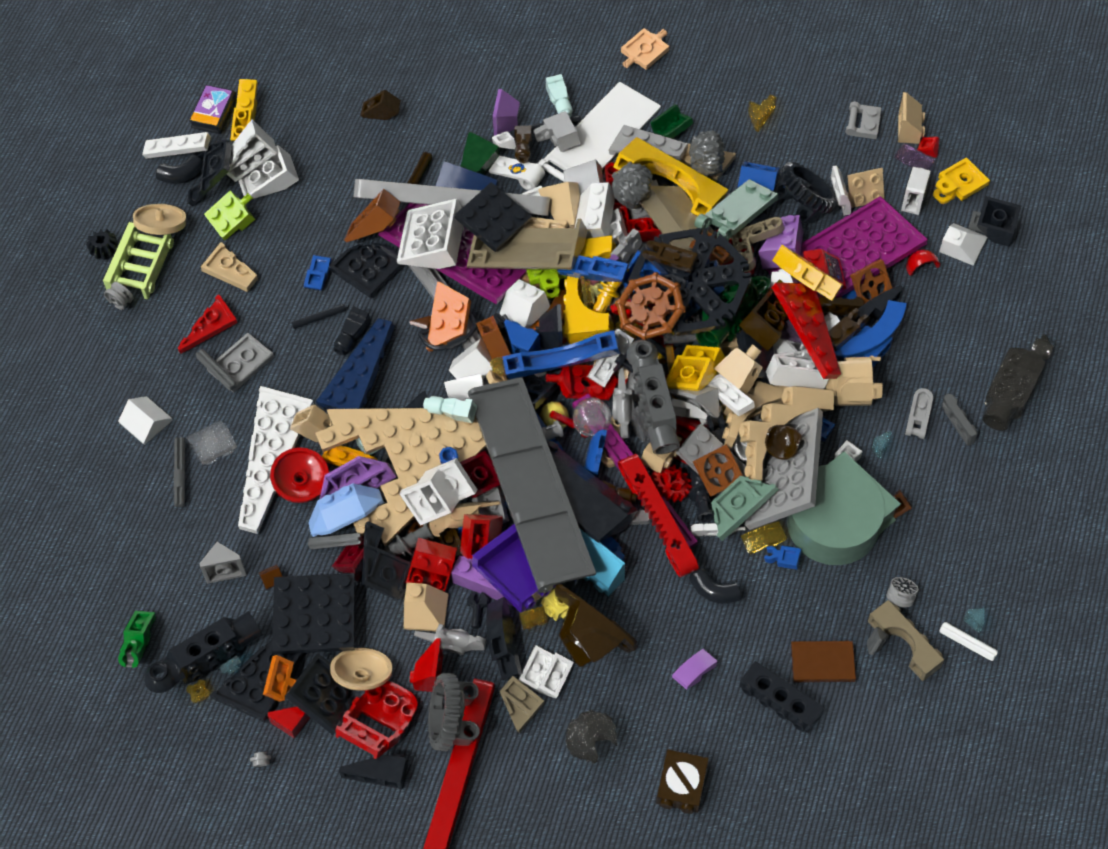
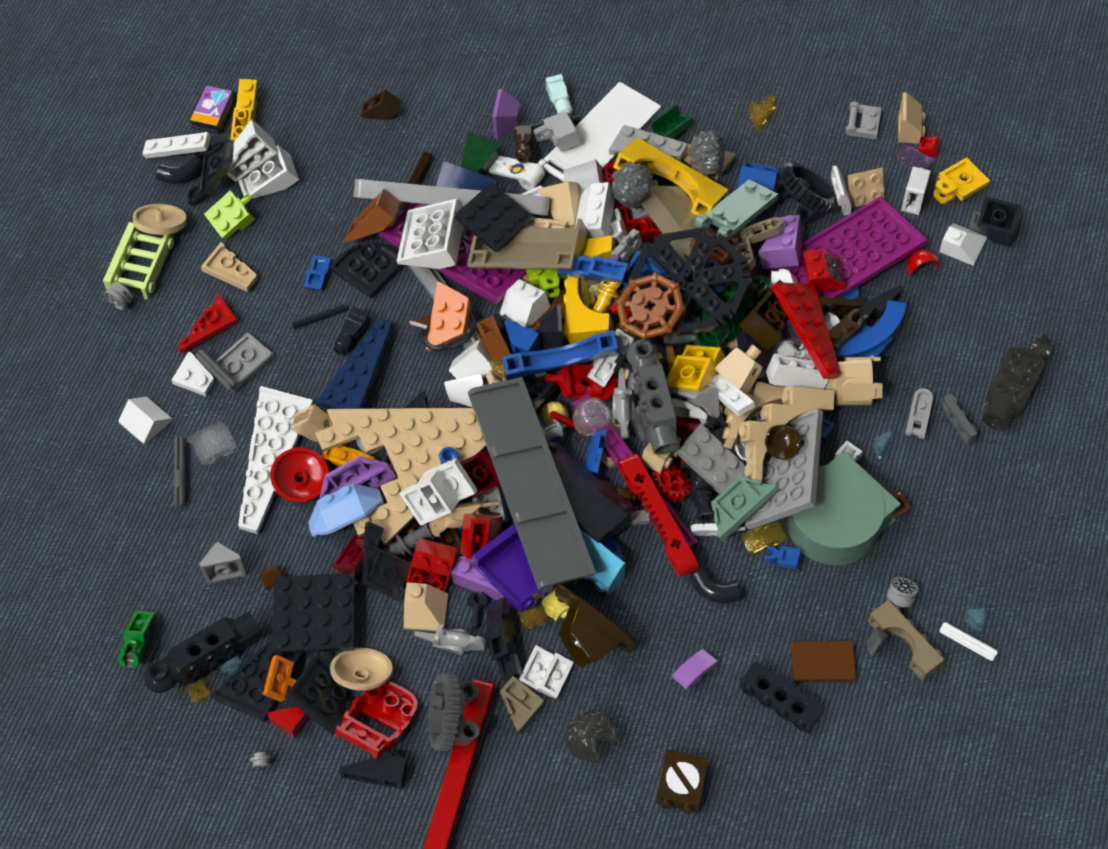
(102, 244): black gear -> none
(193, 376): none -> white wing
(335, 541): dark grey axle -> none
(428, 667): red slope -> none
(451, 407): light aqua piece -> none
(504, 140): white slope -> none
(645, 49): light nougat plate -> none
(670, 255): dark brown hinge -> none
(730, 464): dark orange piece -> none
(807, 273): yellow slope -> none
(883, 277): dark orange piece -> none

